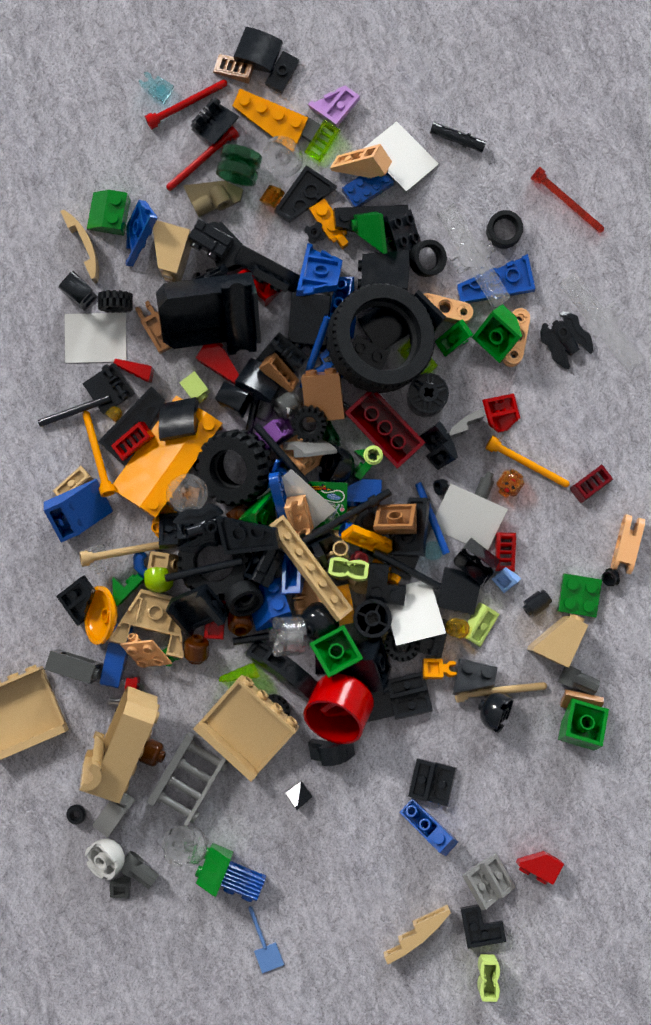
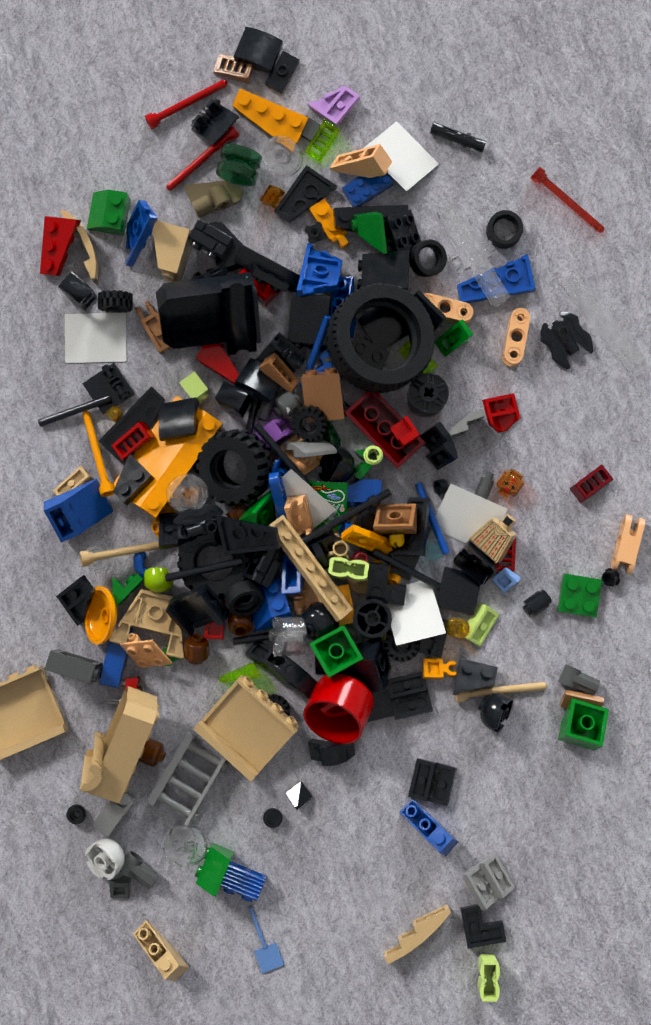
(56, 240): none -> red wing
(132, 480): none -> black wing
(139, 370): red slope -> none
(158, 88): clear light blue plate -> none
(160, 952): none -> tan slope
(163, 560): tan bracket -> none
(272, 818): none -> black plate
(396, 540): none -> yellow hinge
(404, 431): none -> red panel
(495, 445): light orange piece -> none
(495, 537): none -> tan torso
(499, 333): green slope -> none
(542, 865): red slope -> none
(560, 640): tan slope -> none

